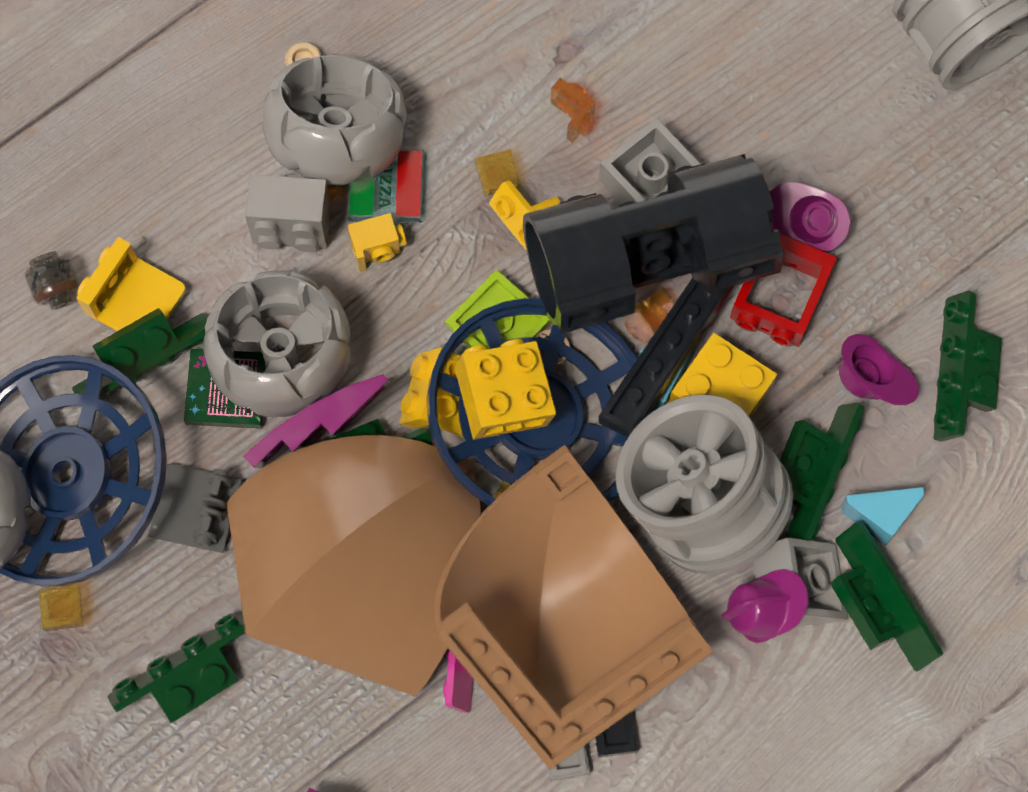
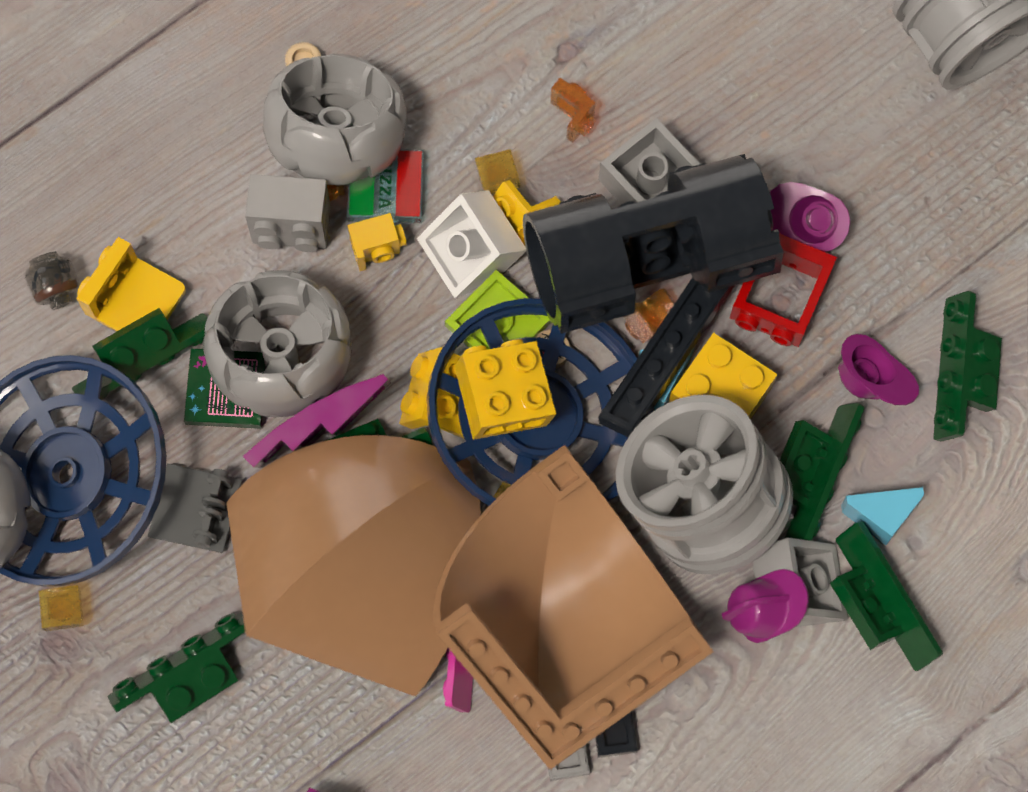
(471, 242): none -> white slope

